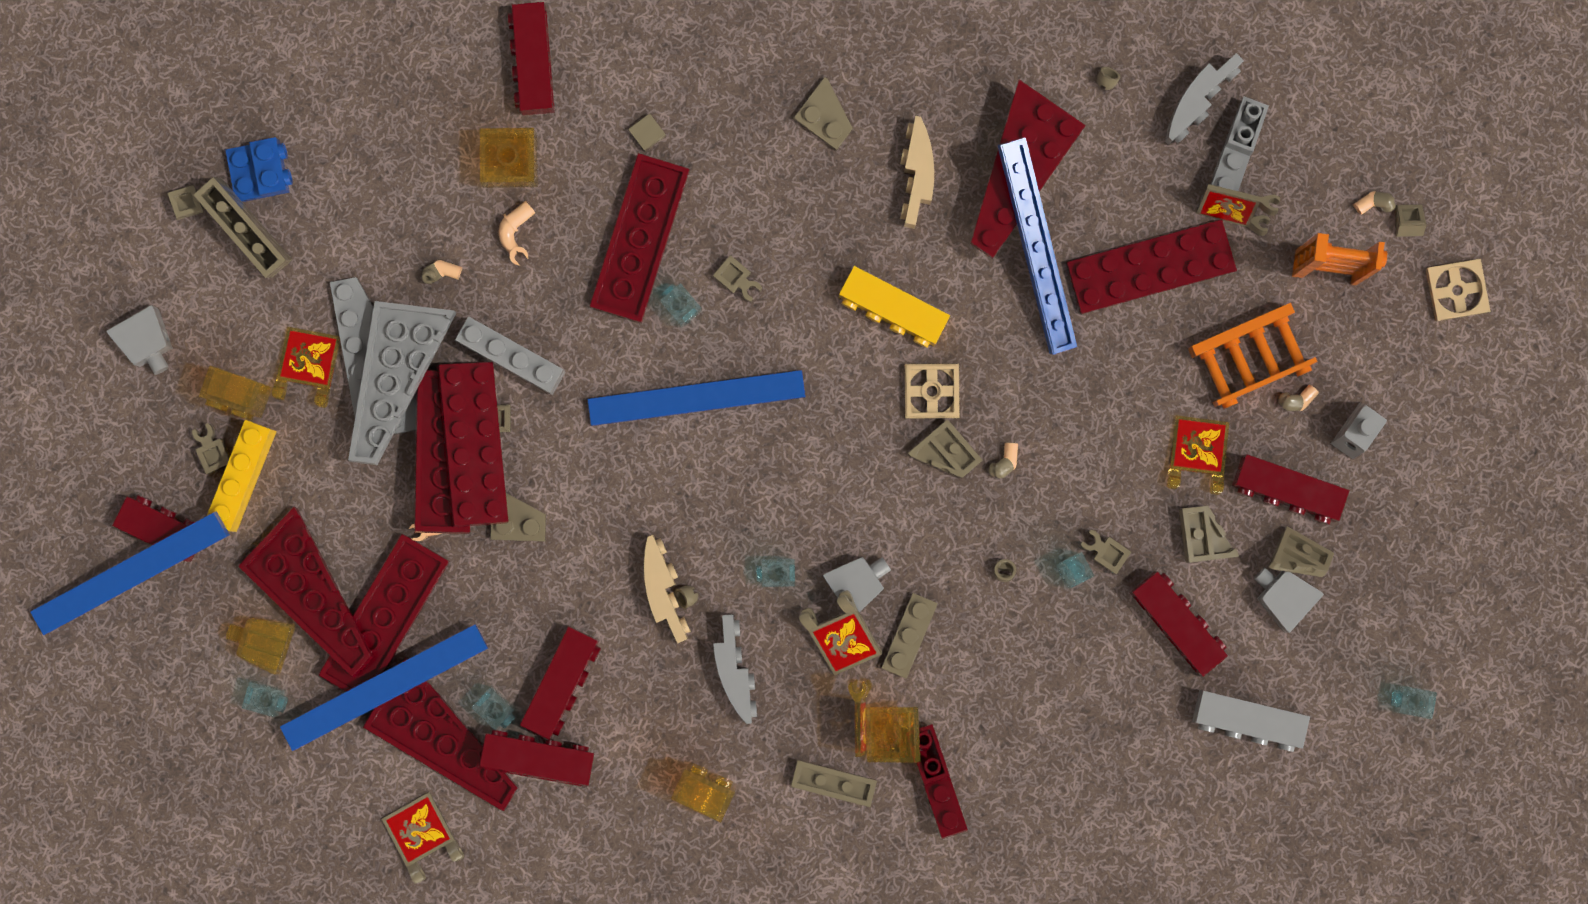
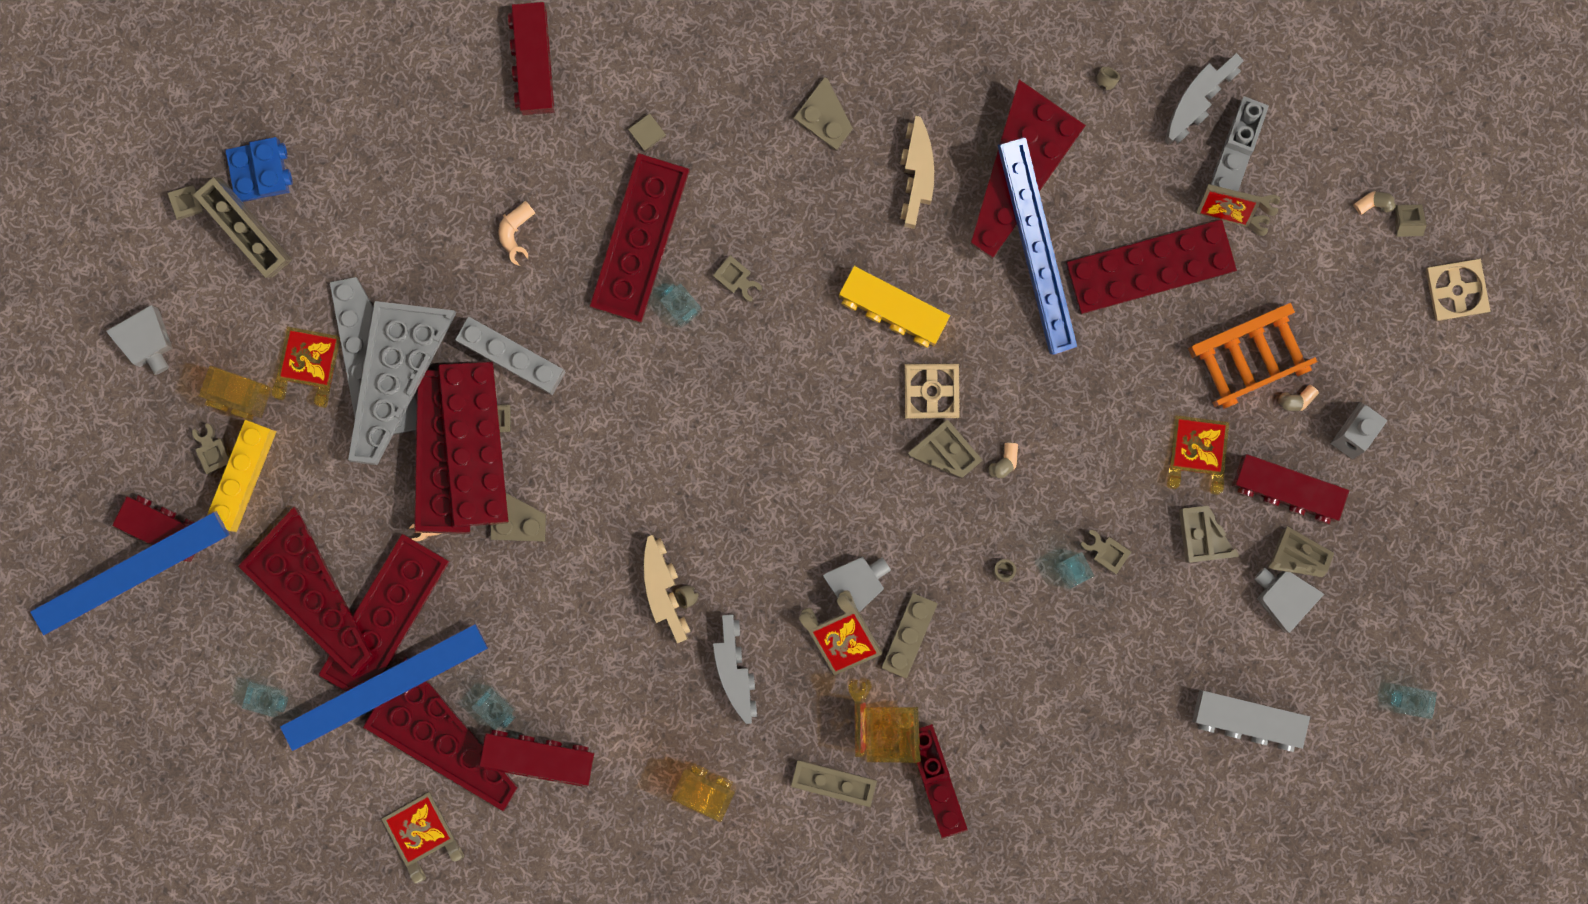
(263, 642): clear yellow torso -> none
(440, 269): arm -> none
(508, 157): clear yellow brick -> none
(560, 683): dark red brick -> none
(696, 398): blue tile -> none
(788, 567): clear light blue brick -> none
(1179, 624): dark red brick -> none
(1322, 256): orange fence -> none

